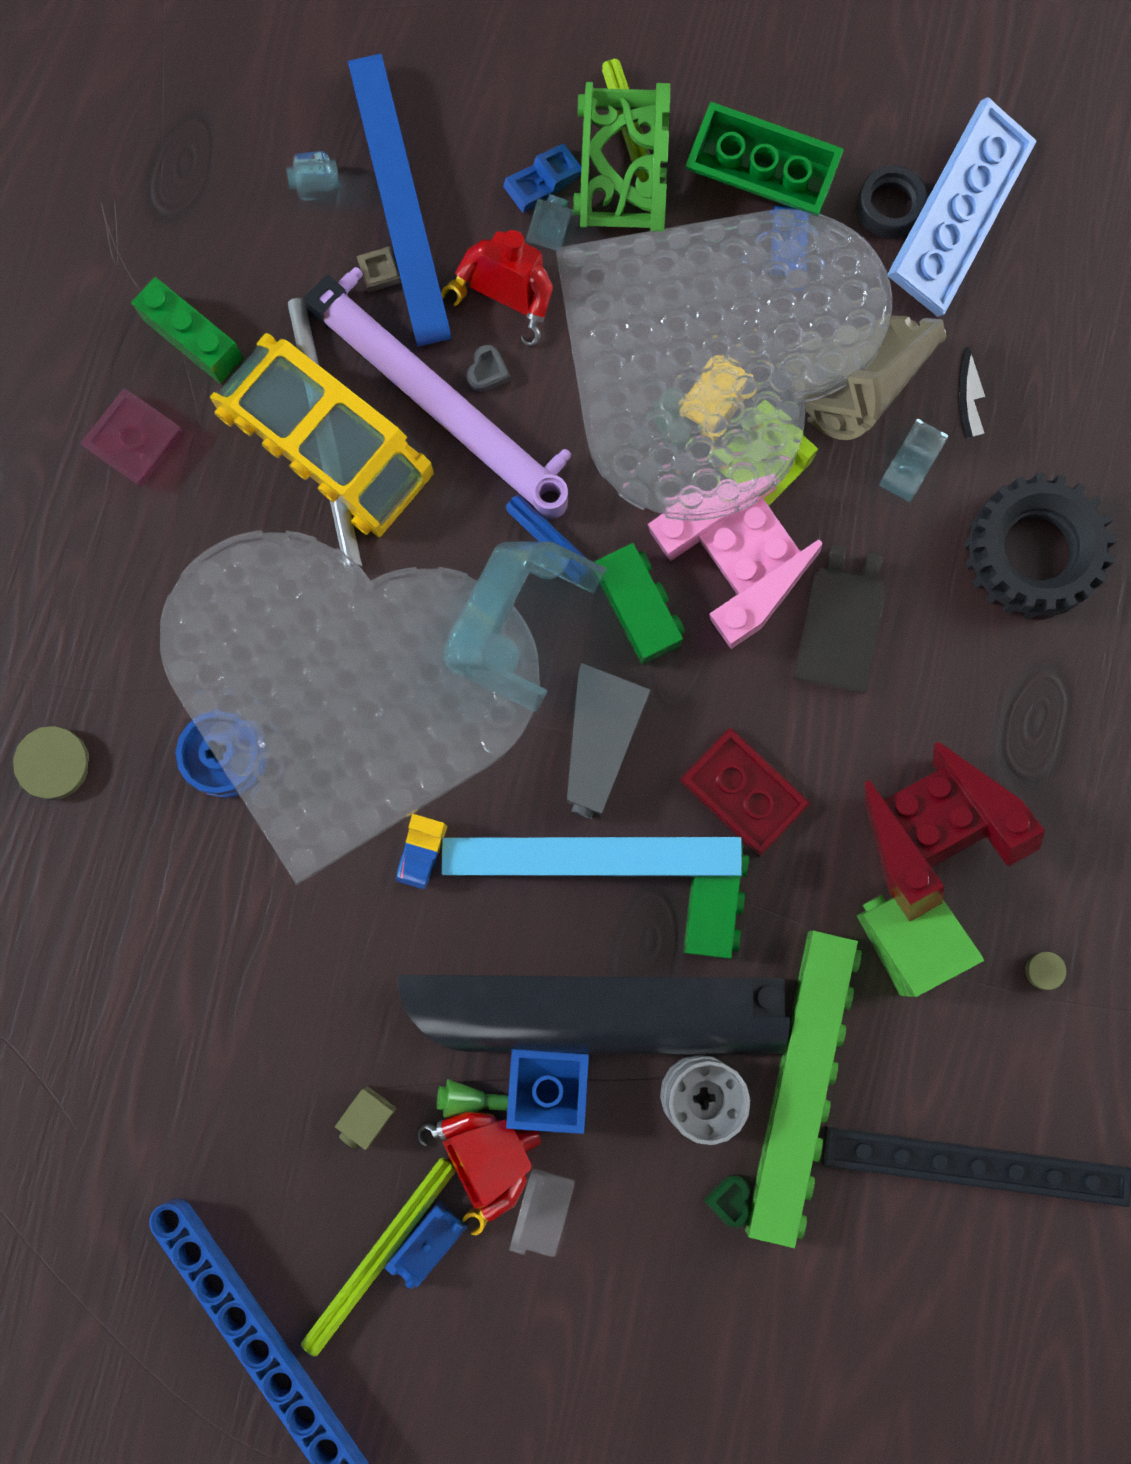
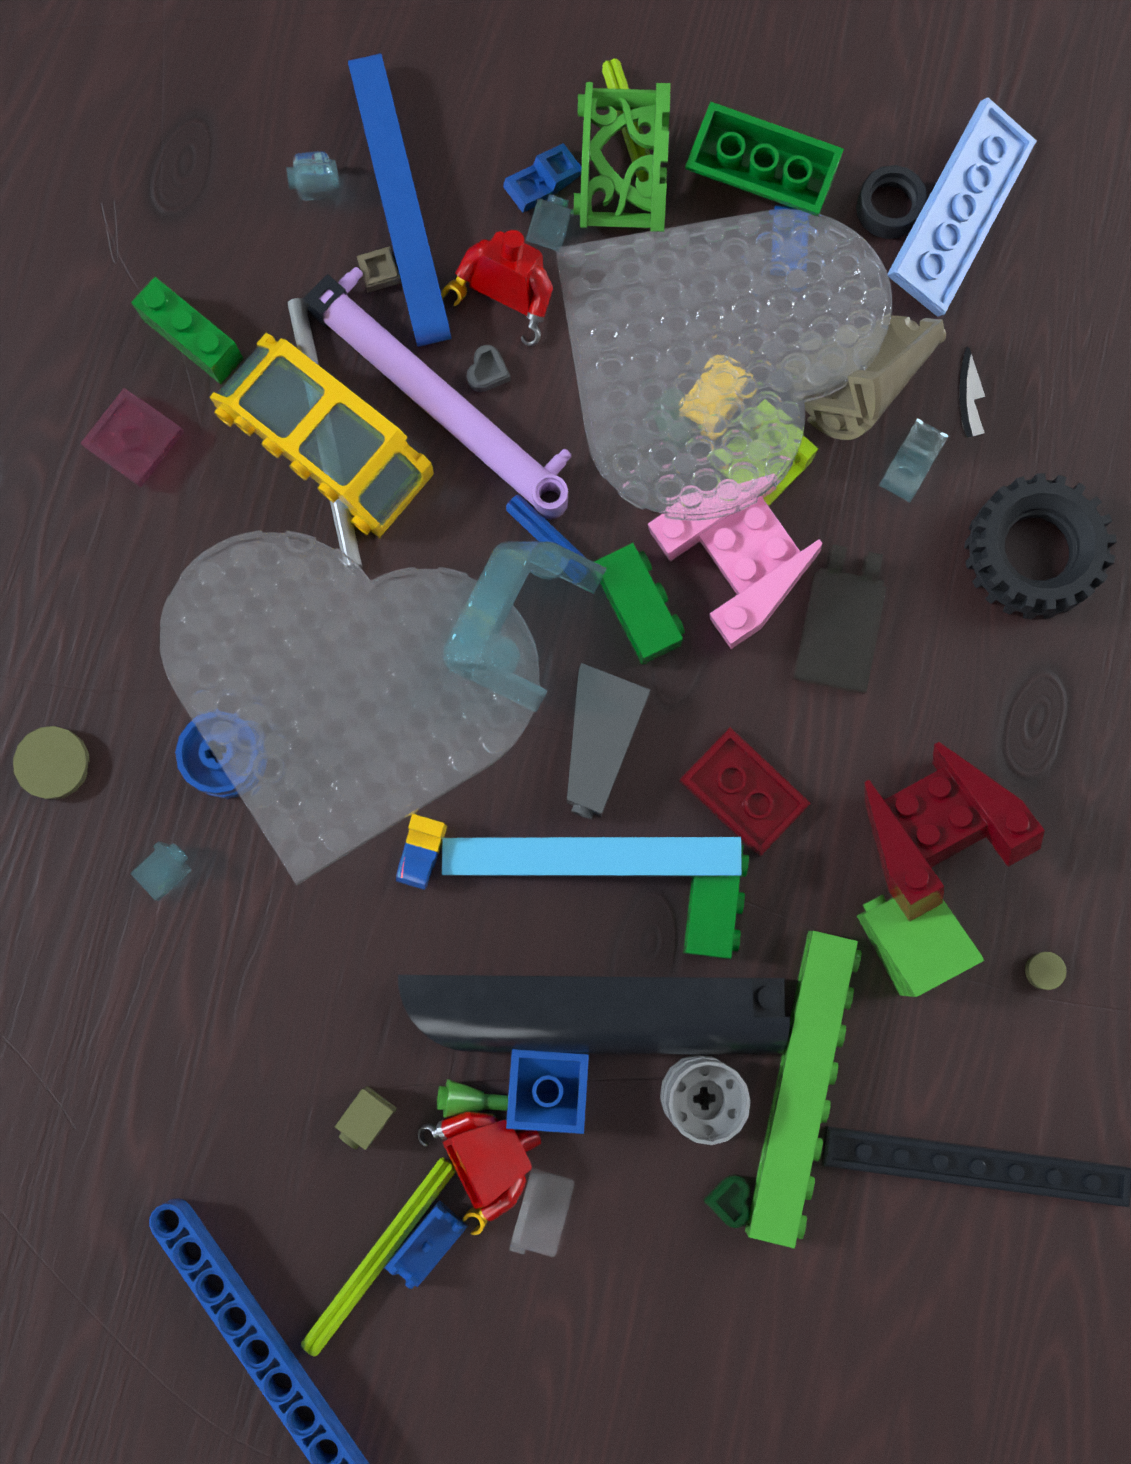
(162, 870): none -> clear light blue bracket

